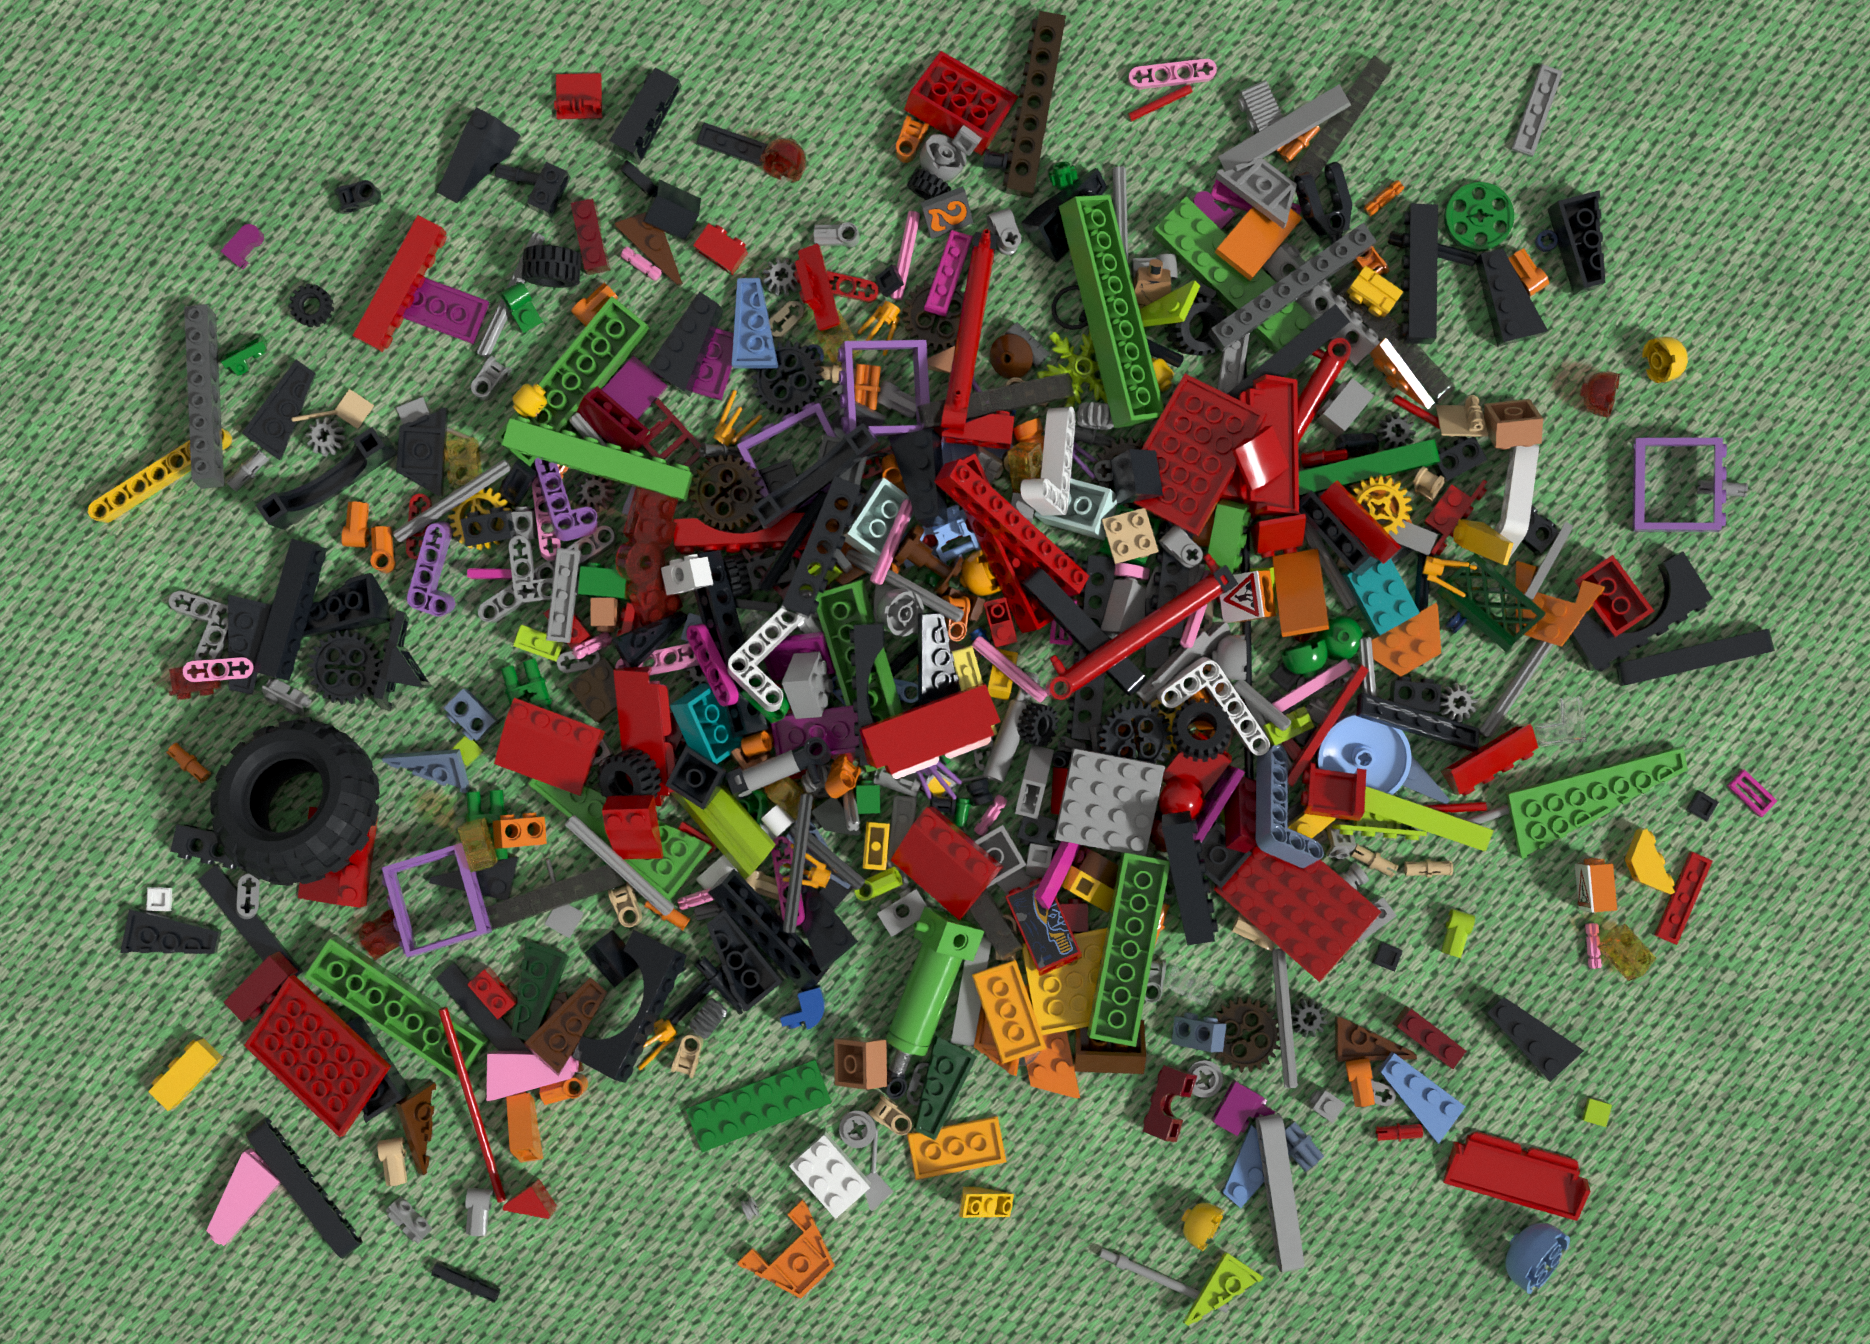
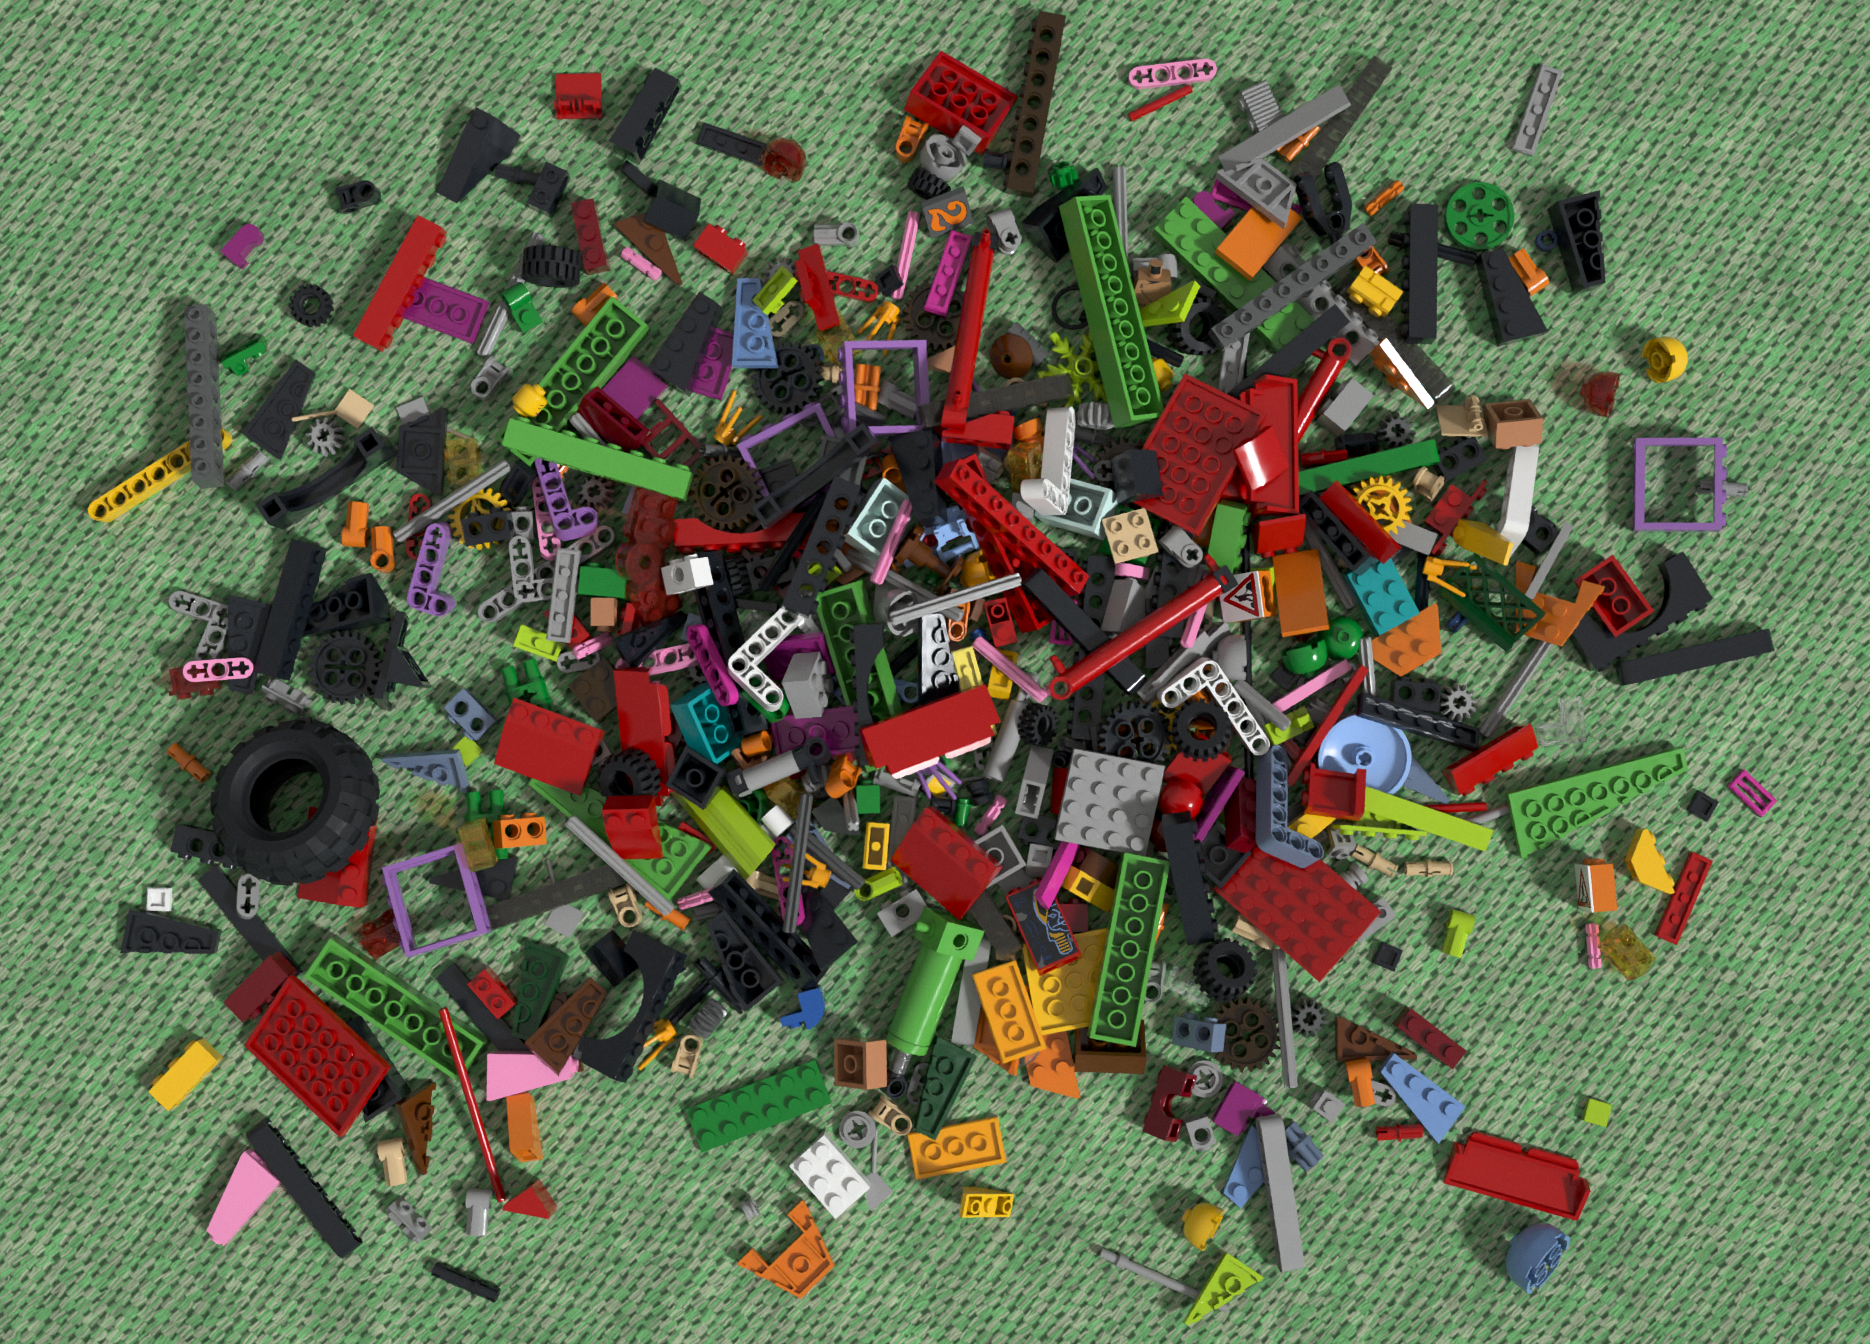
(496, 574): dark pink tile -> none
(563, 1090): orange piece -> none
(774, 290): none -> lime hinge
(955, 598): none -> light grey axle
(1195, 1123): none -> light grey brick
(1237, 960): none -> black tyre
(1417, 411): red bar -> none
(1537, 1043): black wedge -> none

